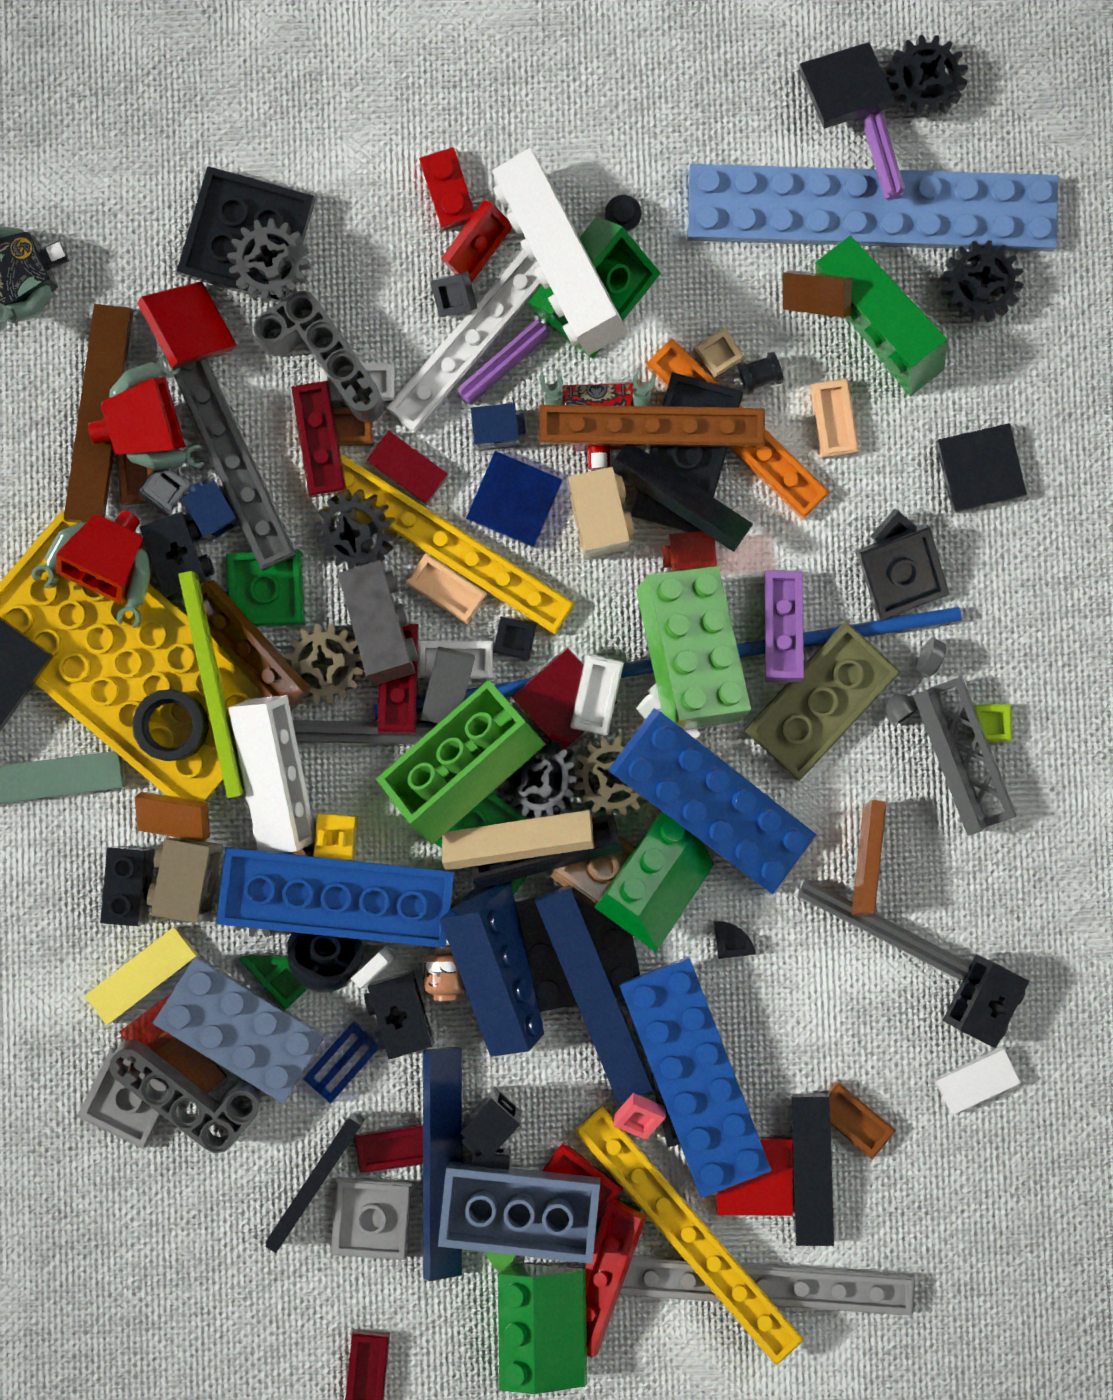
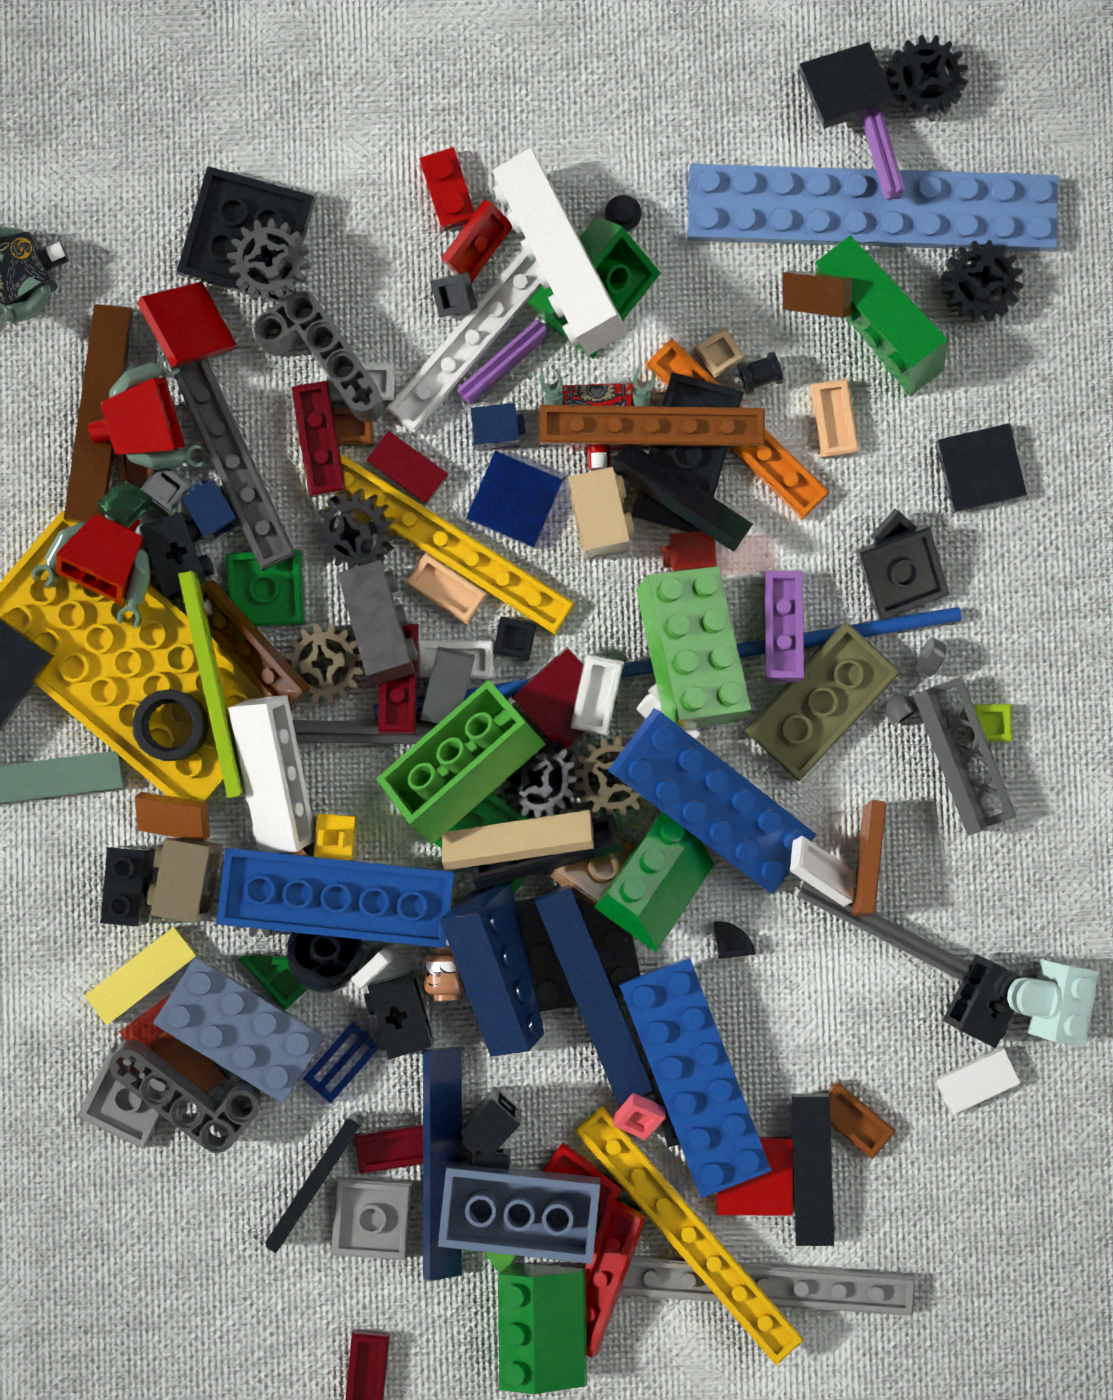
(125, 503): none -> clear green tile
(822, 871): none -> white tile
(1056, 1001): none -> light aqua brick

